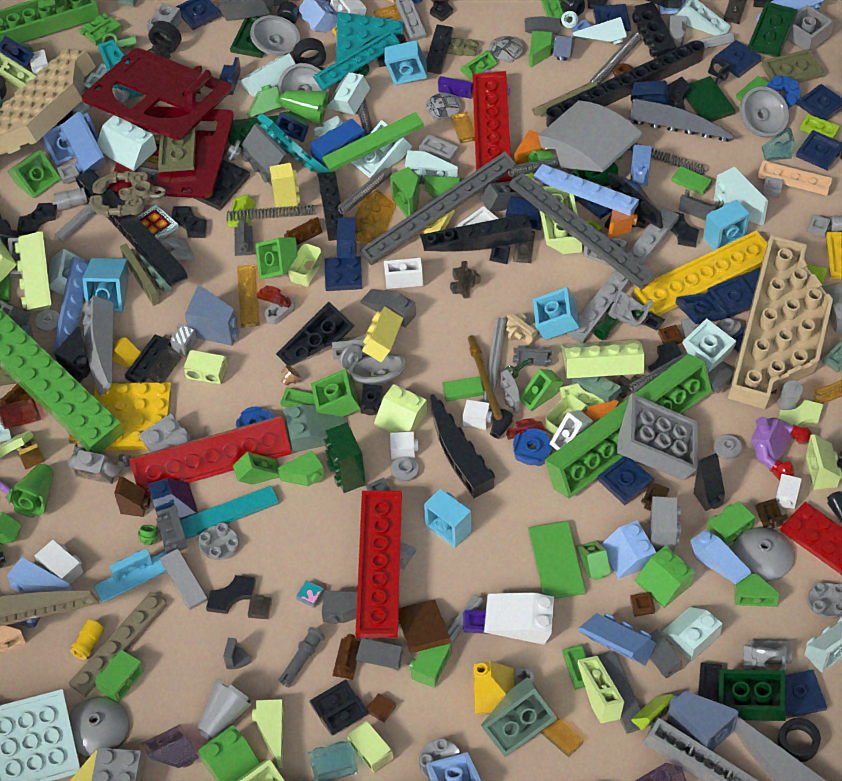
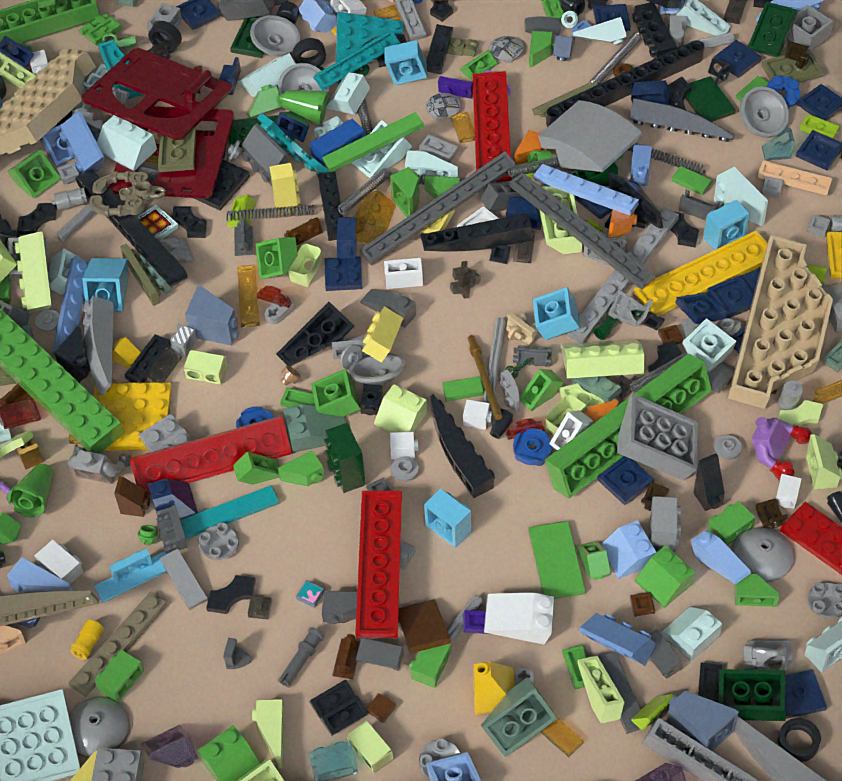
(95, 125): none -> light grey slope
(222, 709): light grey cone -> none
(798, 53): none -> dark brown bracket

